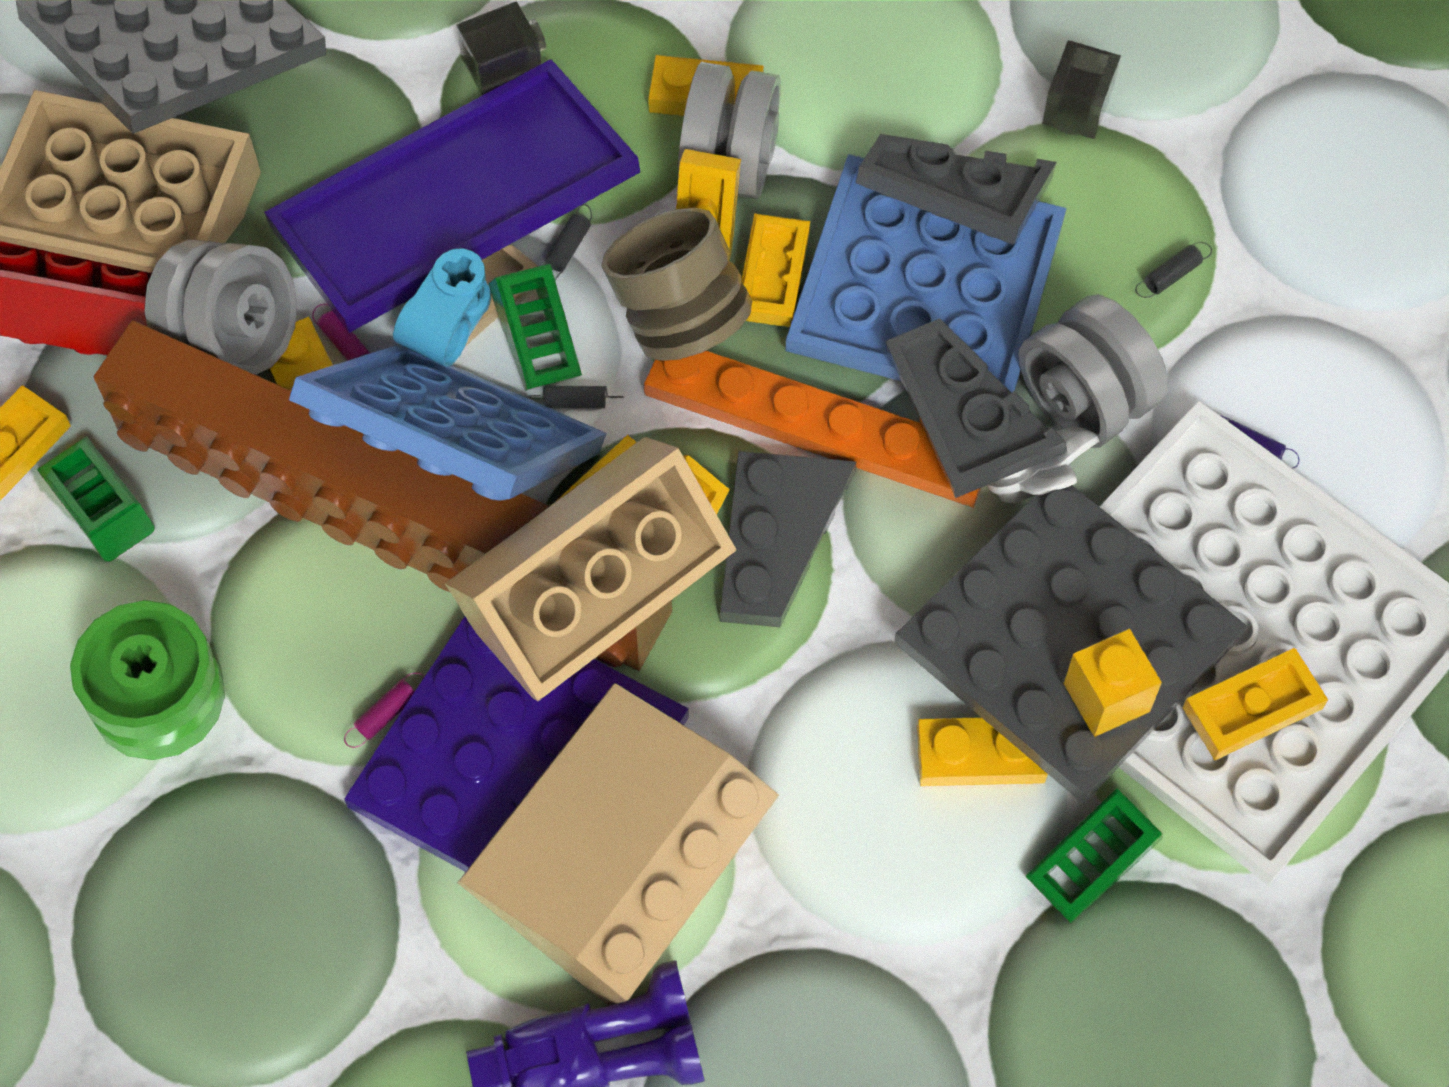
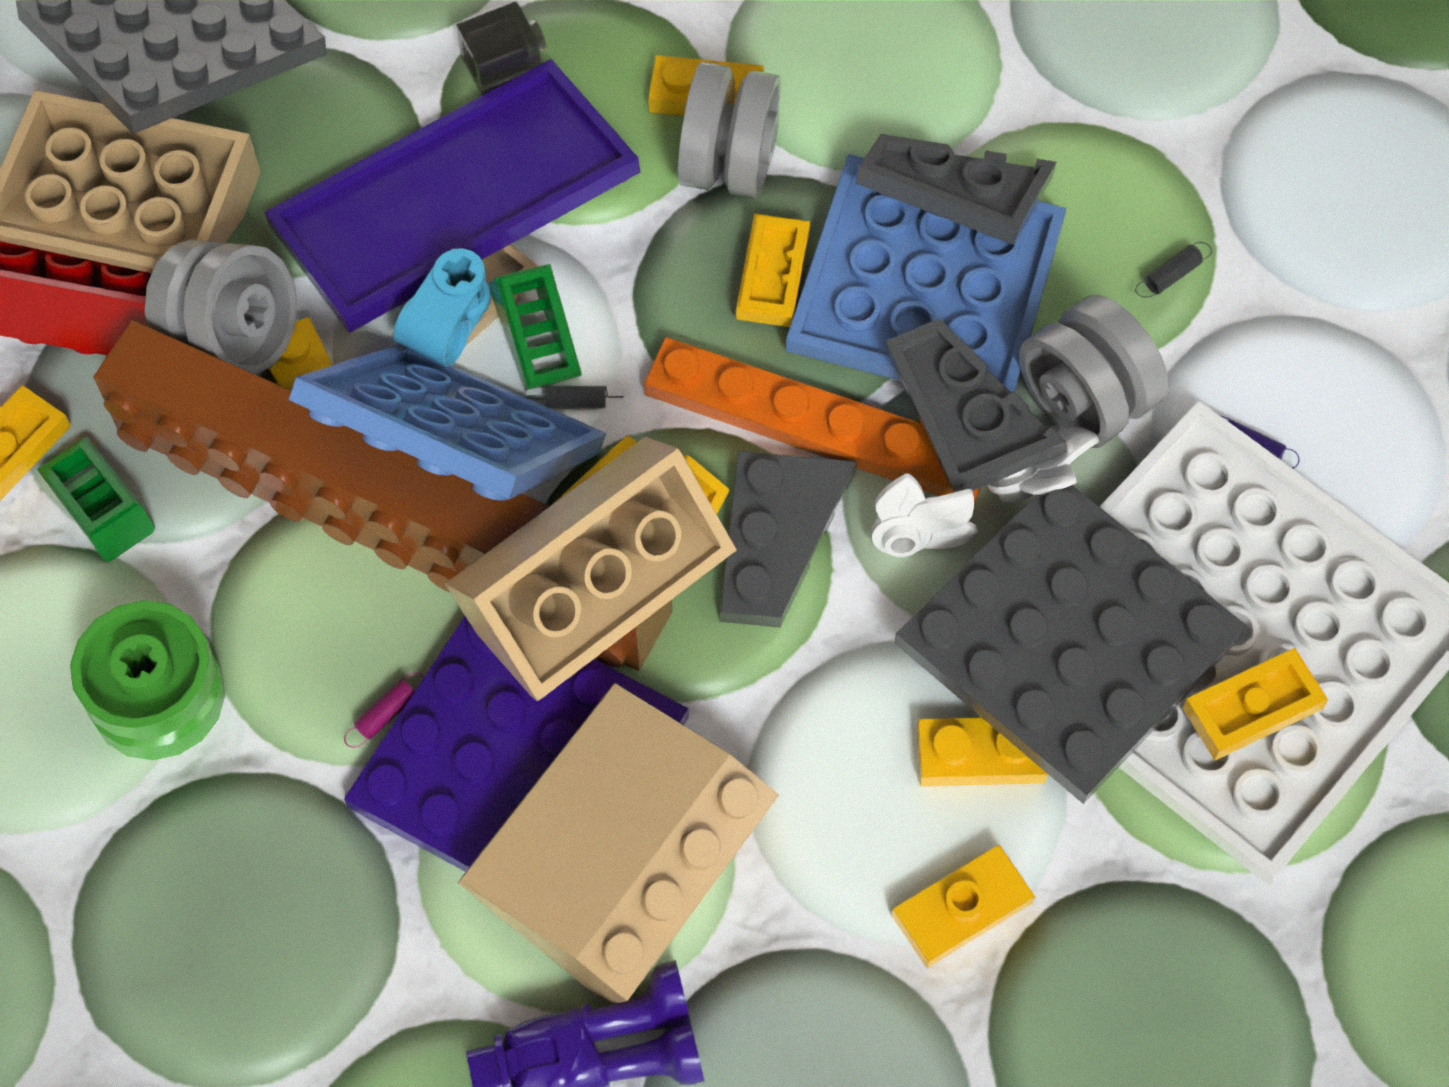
(345, 342): dark pink piece -> none
(568, 242): dark grey piece -> none
(677, 284): dark tan wheel -> none
(711, 185): yellow plate -> none
(912, 522): none -> white plate
(963, 906): none -> yellow plate
(1081, 89): clear smoke brick -> none
(1112, 682): yellow brick -> none
(1131, 818): green slope -> none

